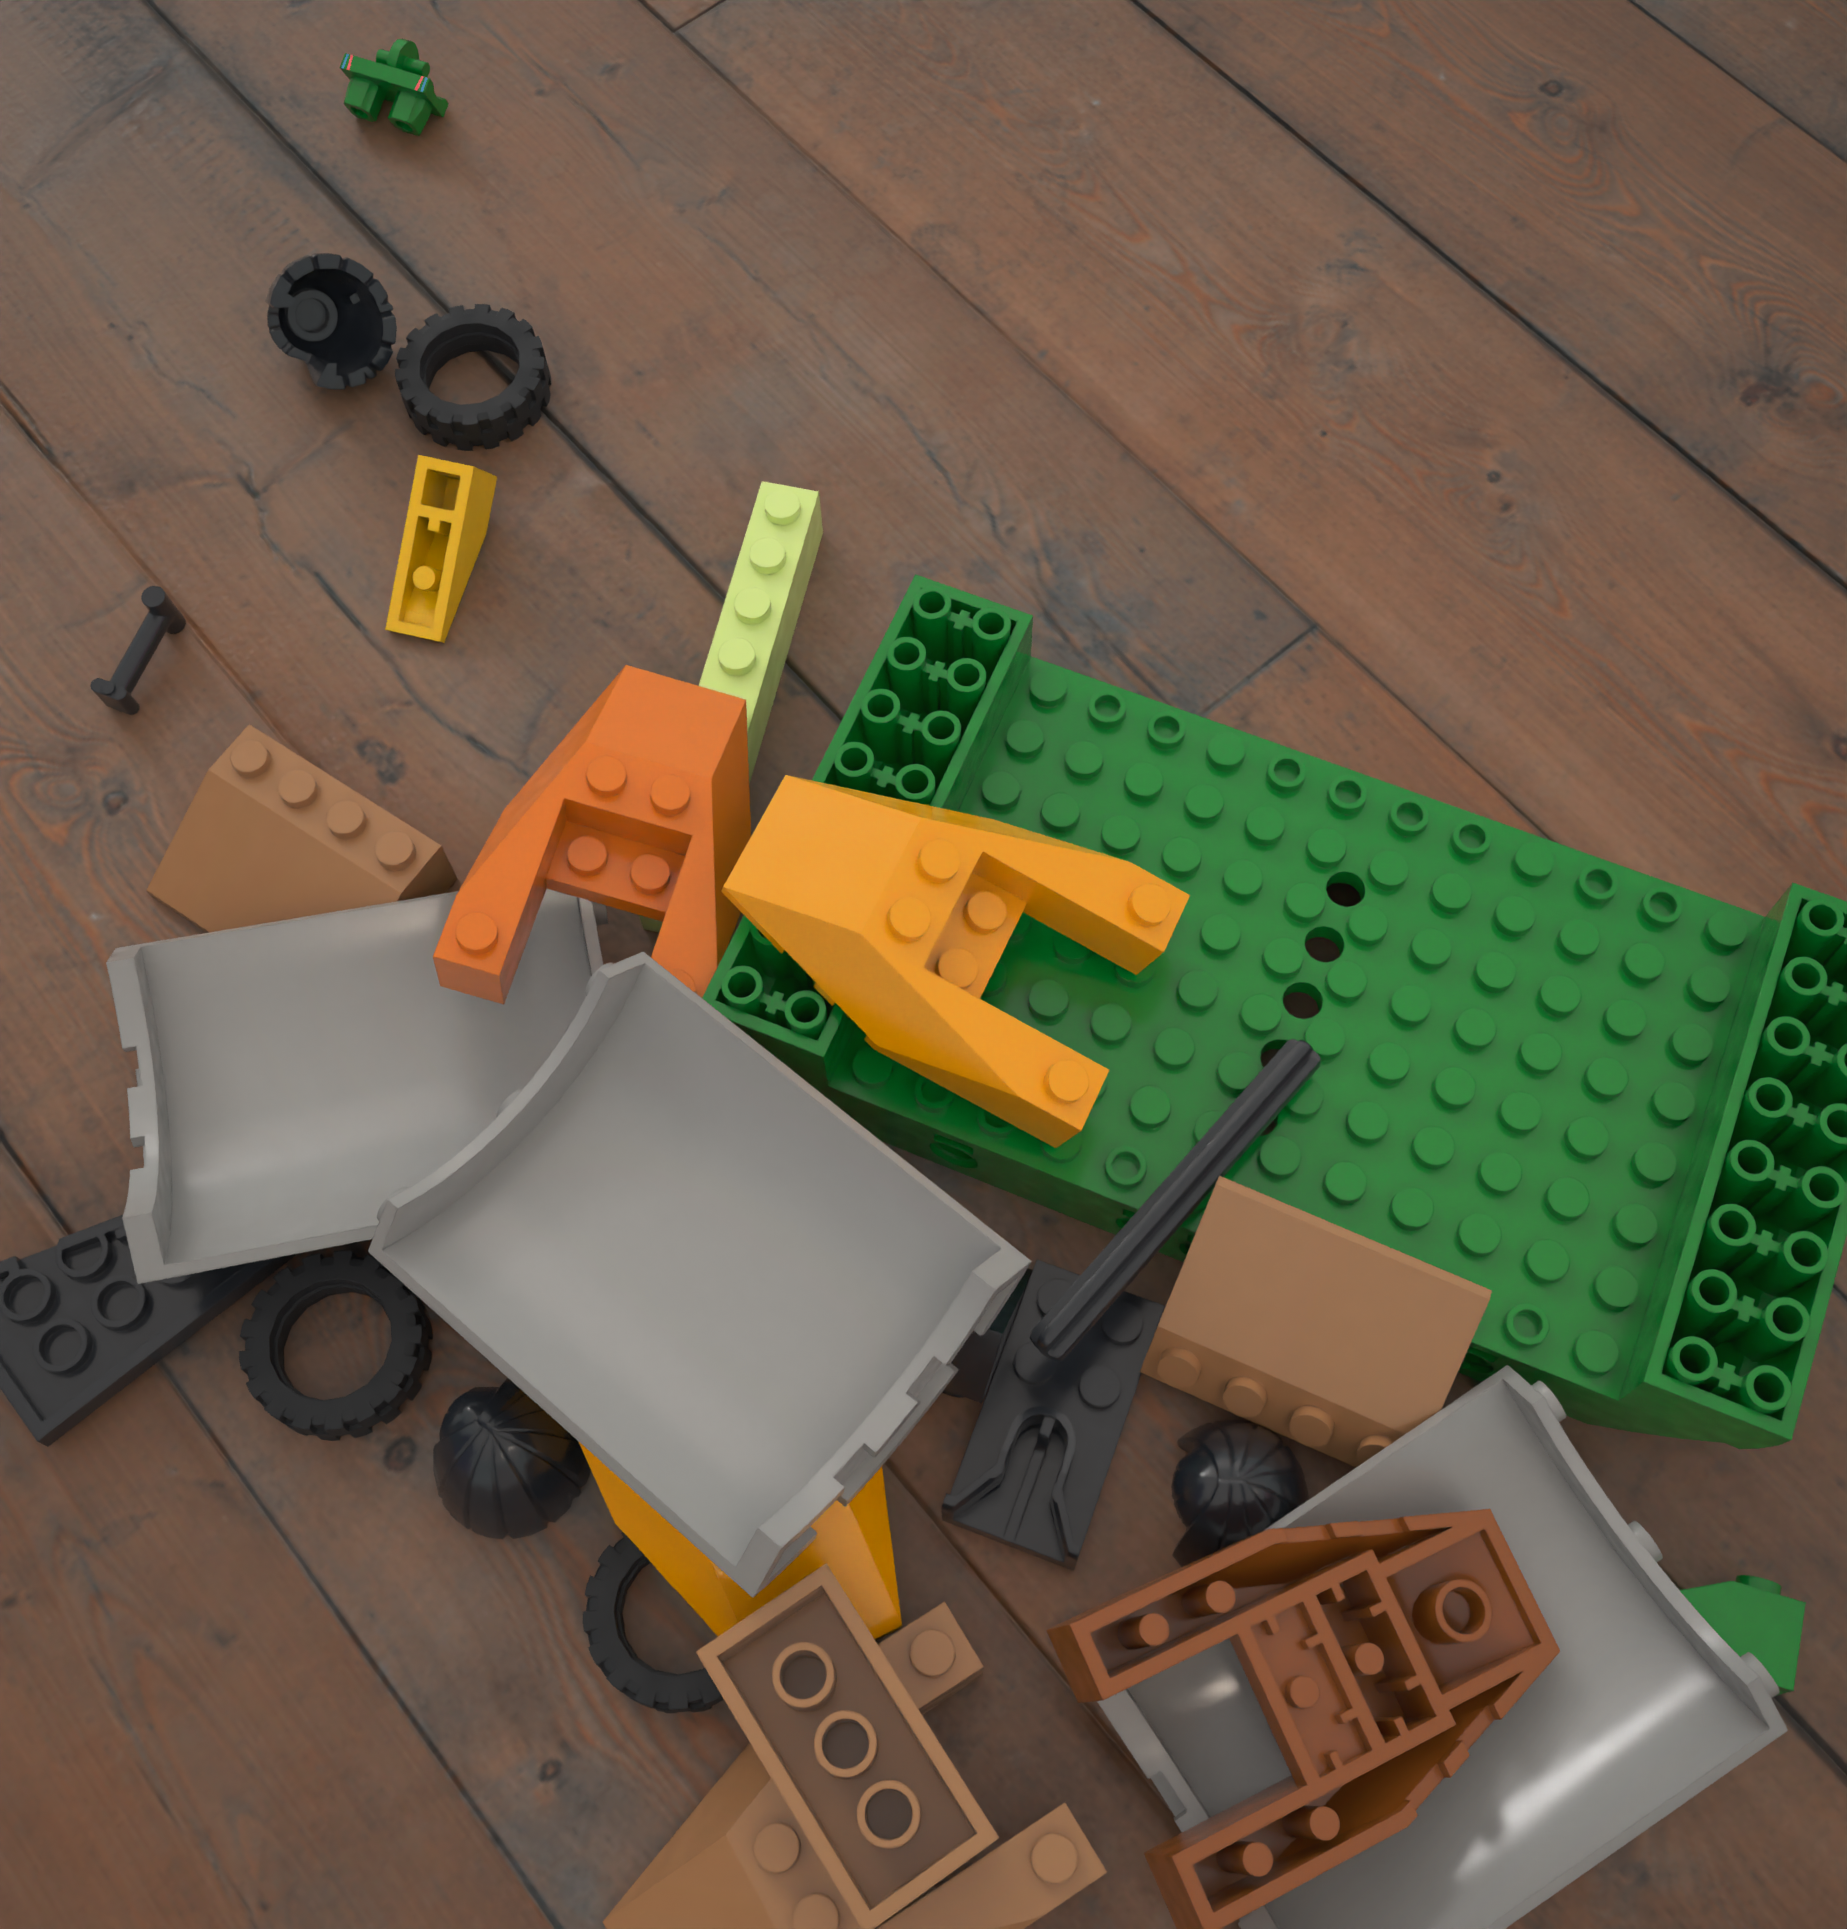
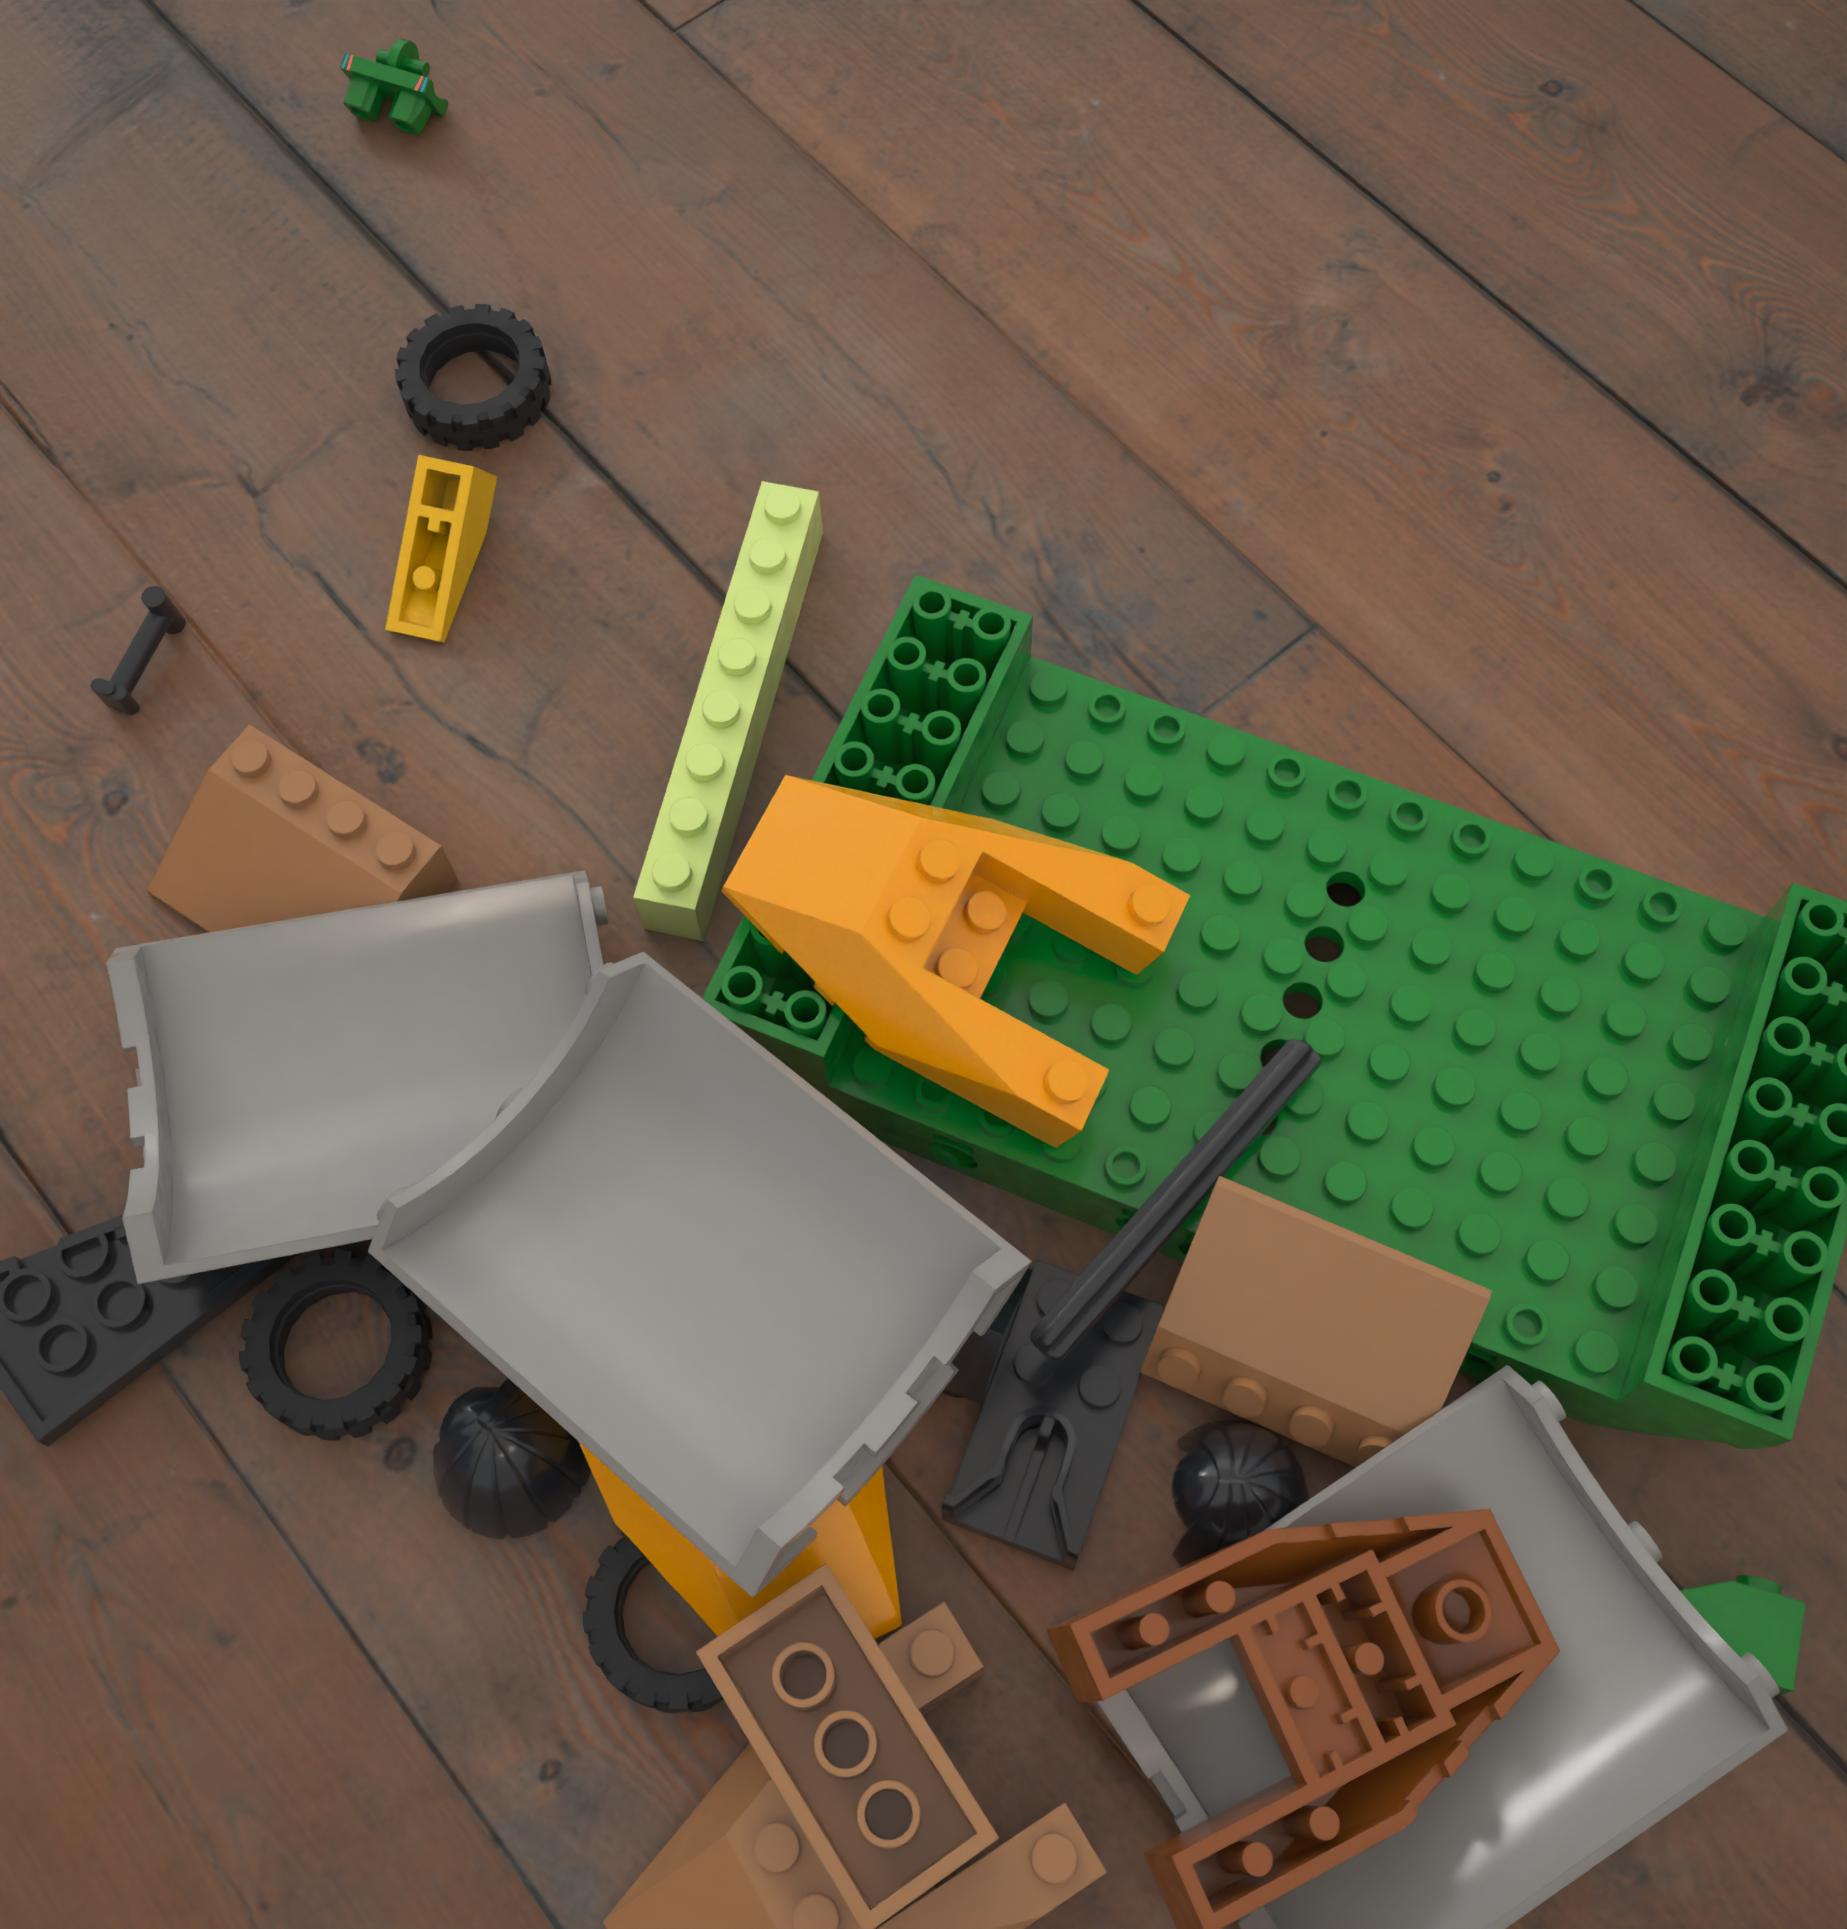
(332, 319): black hair -> none
(625, 812): orange wedge -> none

